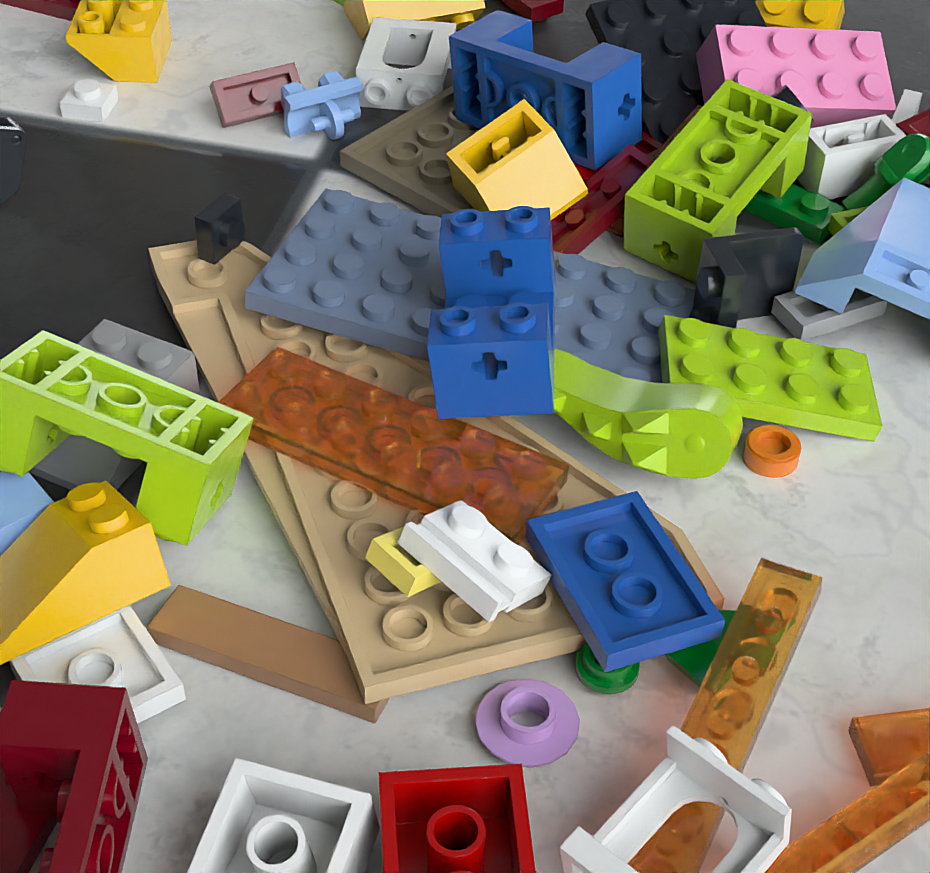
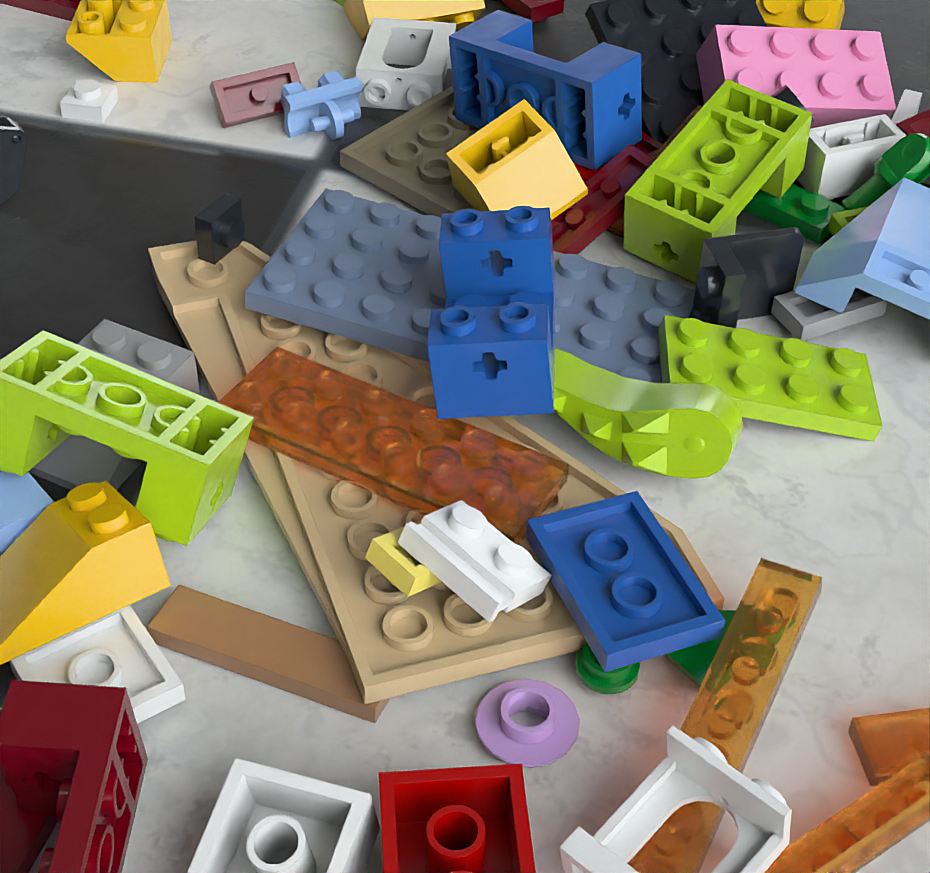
(771, 451): orange tile -> none

